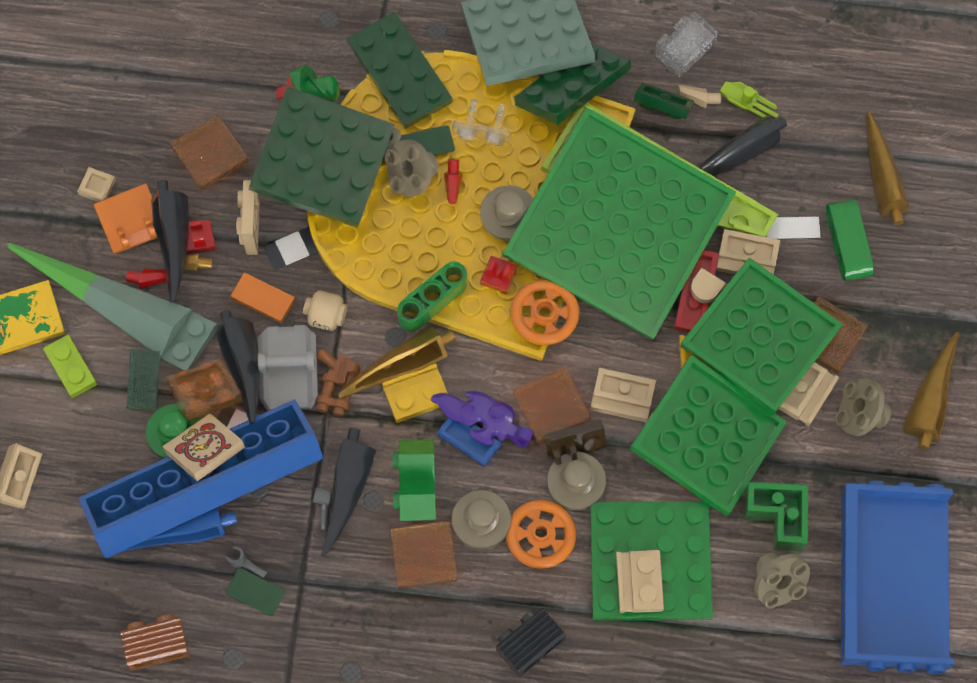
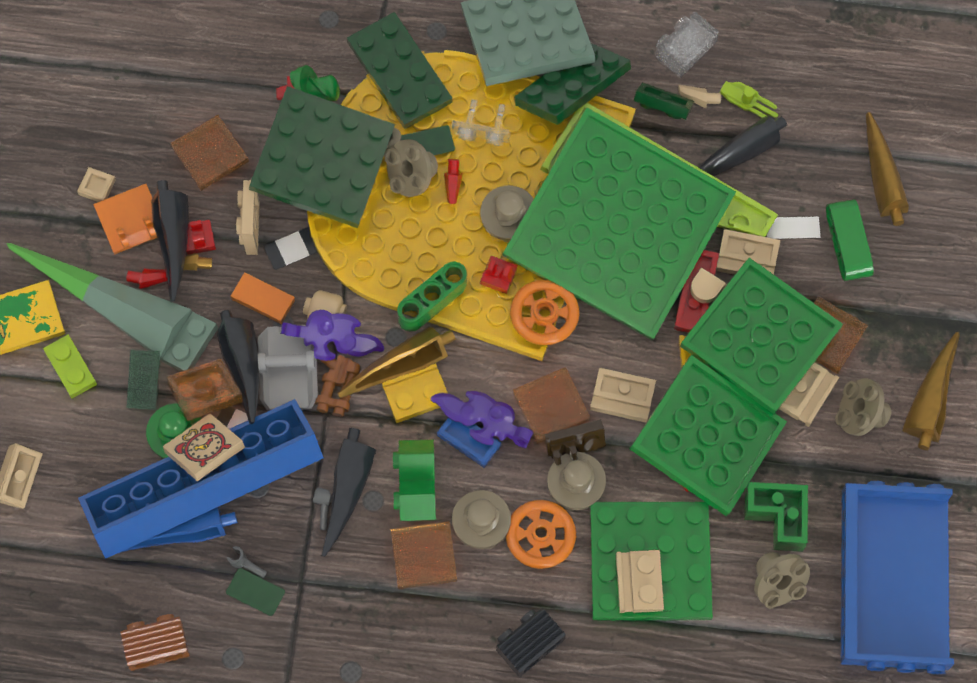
(327, 327): none -> dark purple piece

